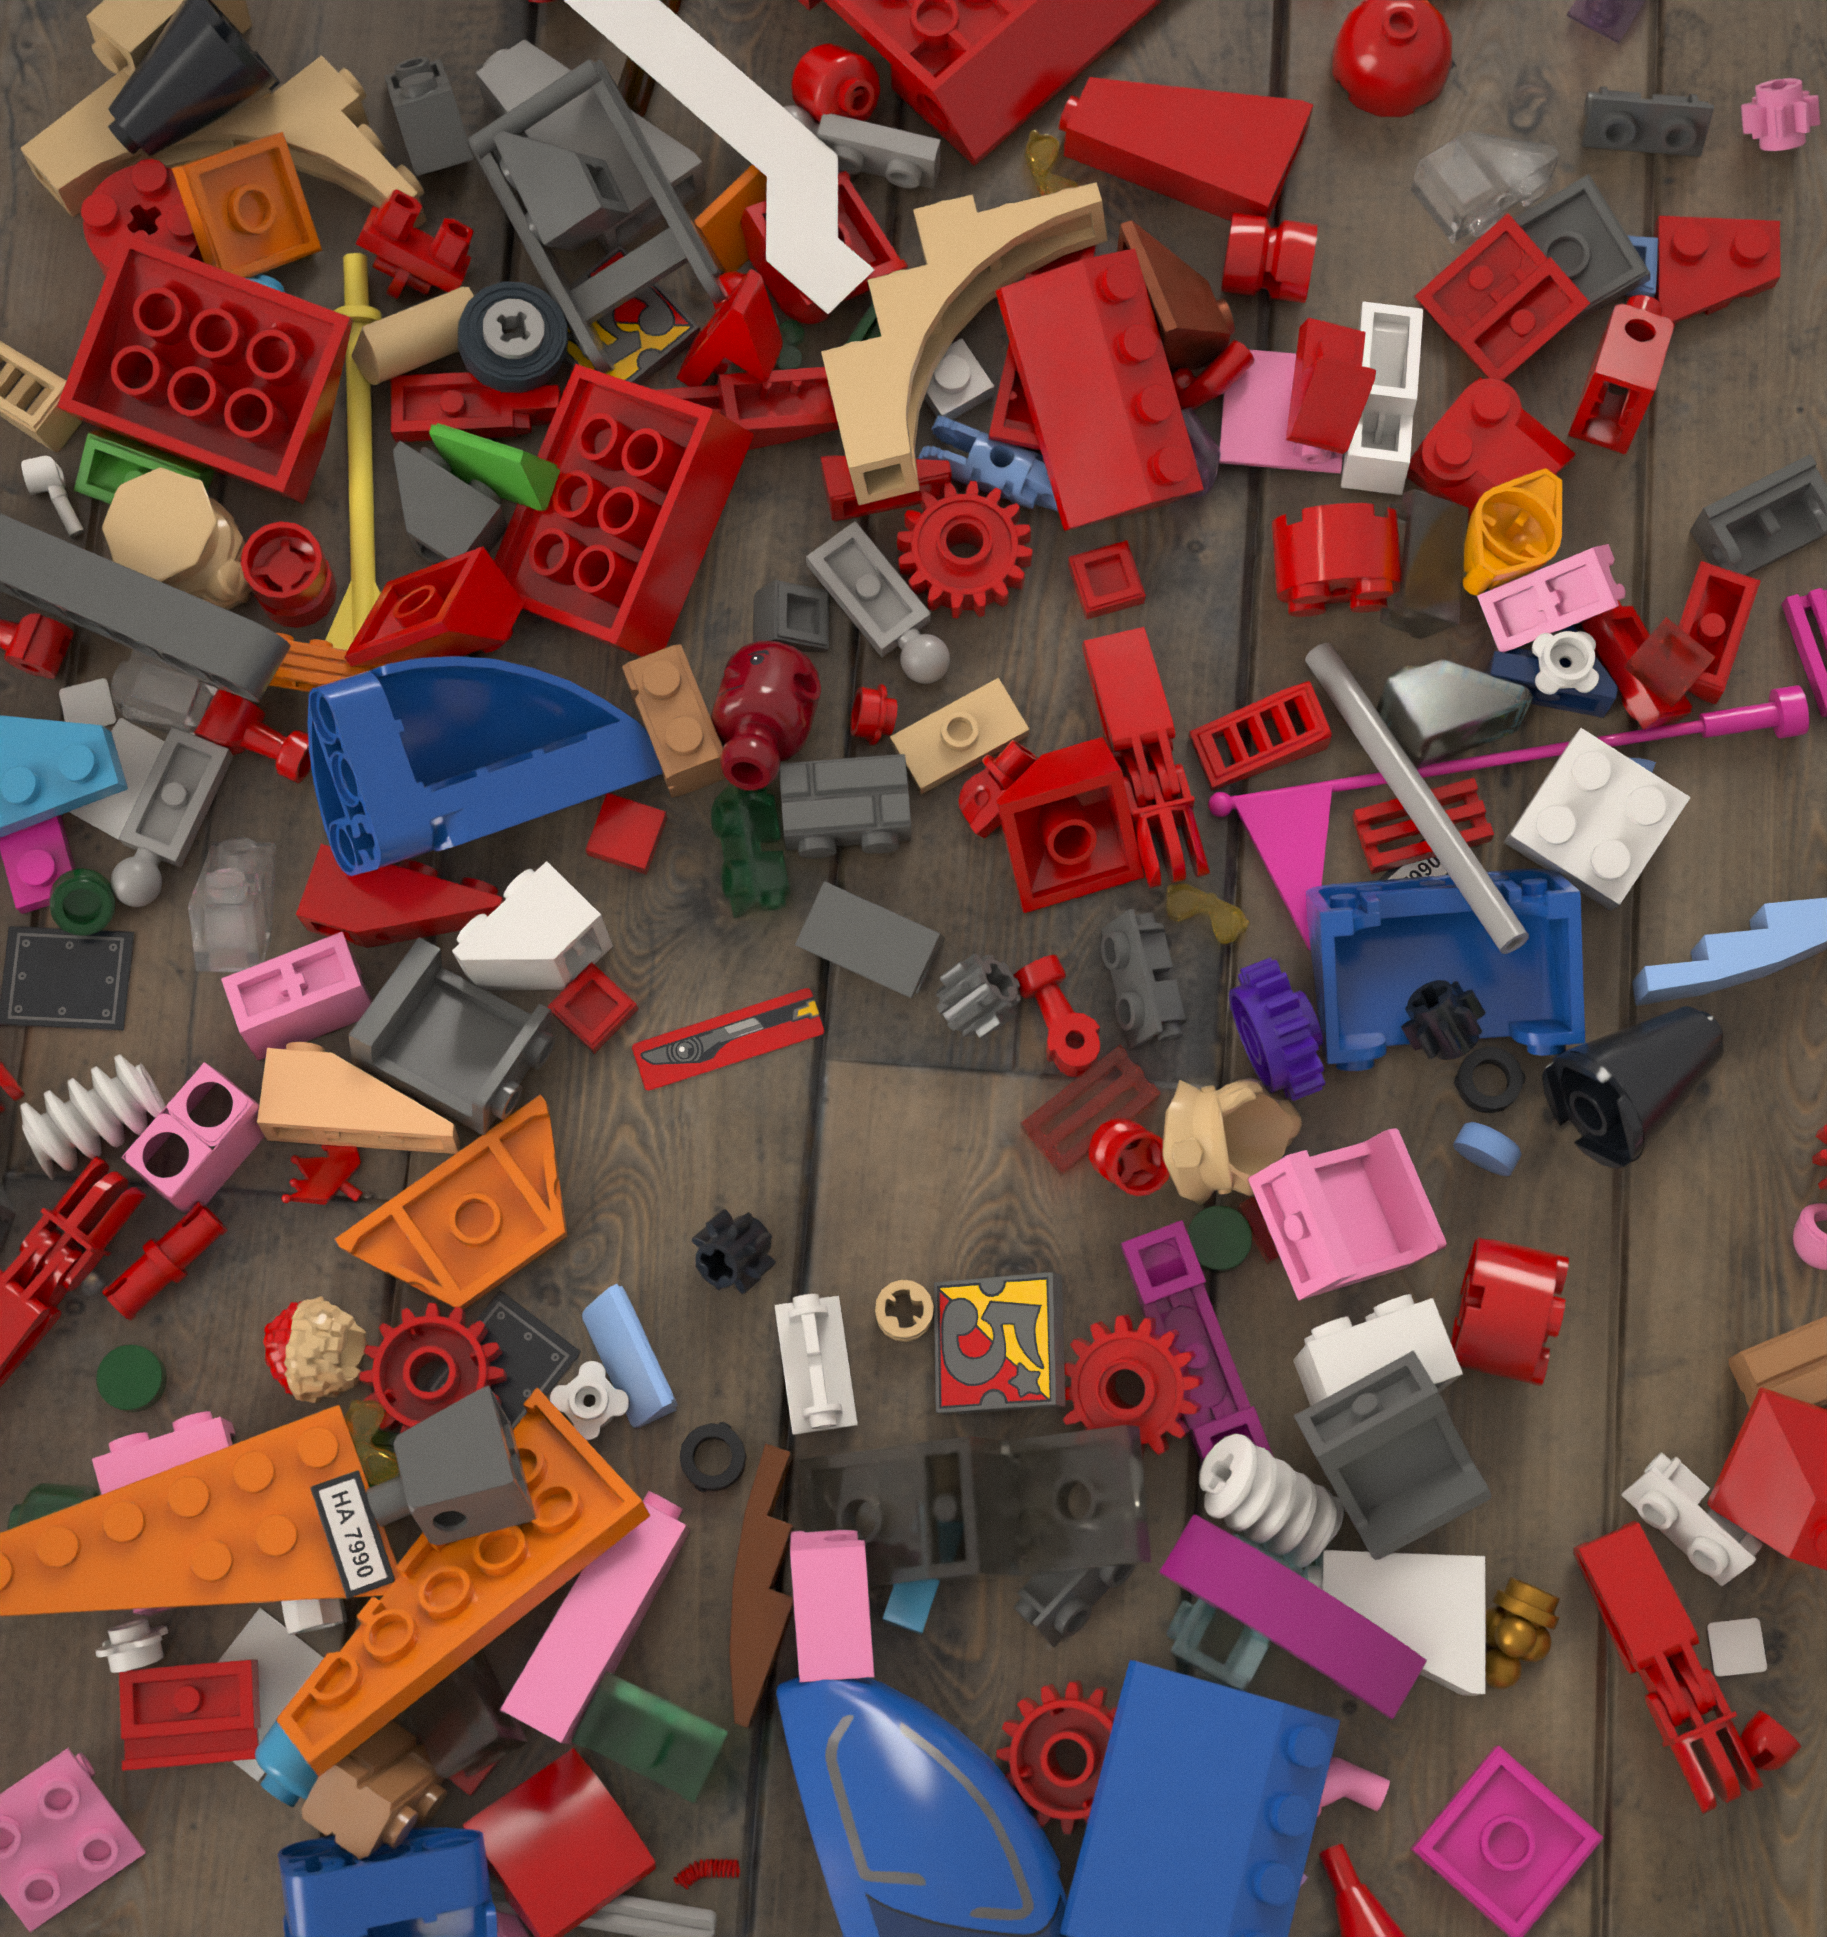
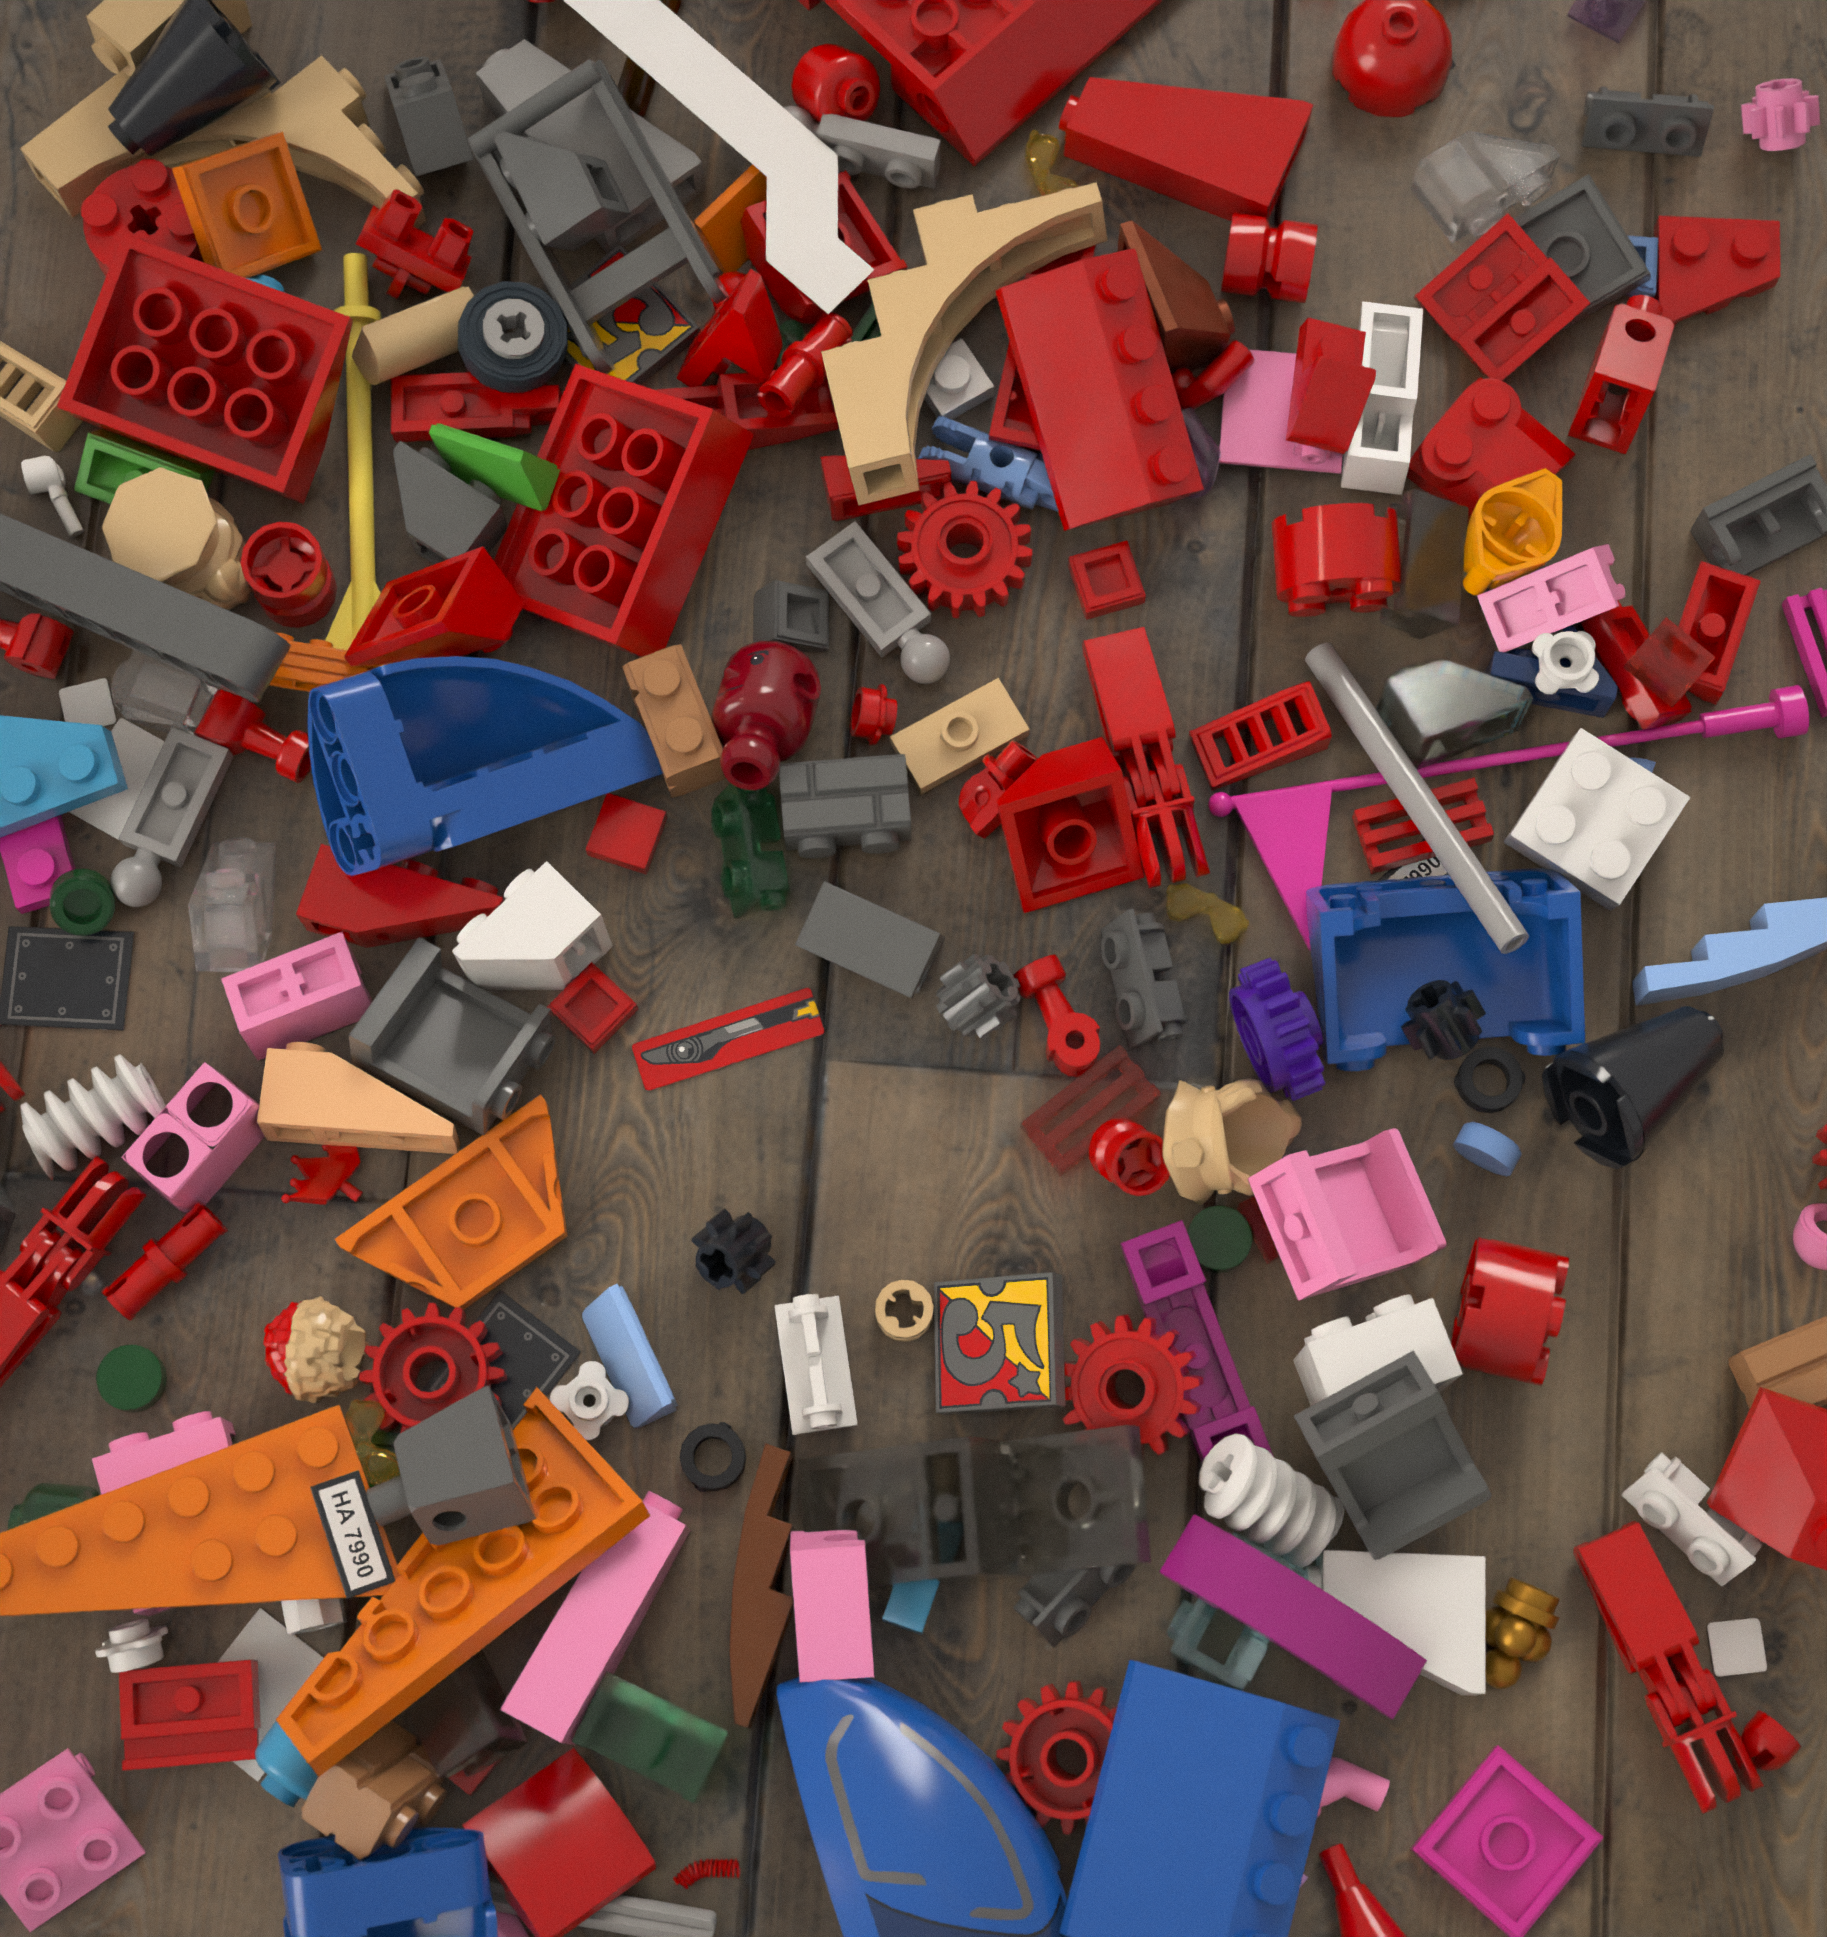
(803, 365): none -> red pin

